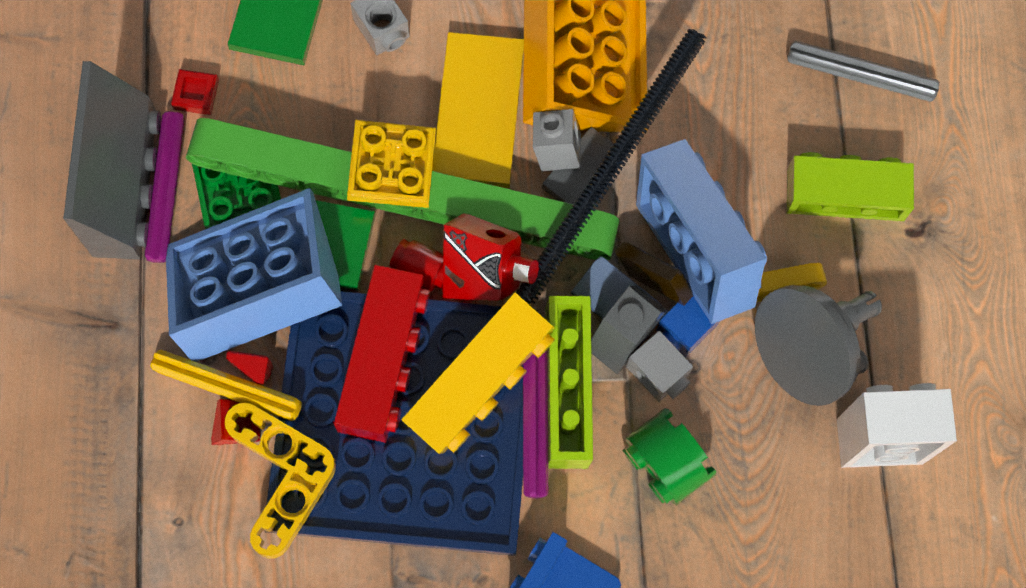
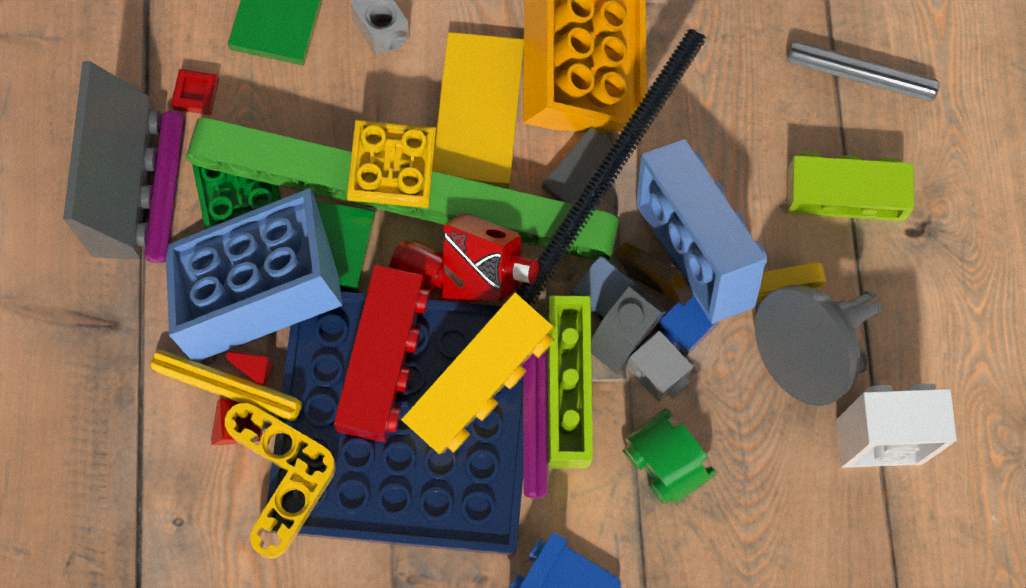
(556, 140): light grey brick -> none

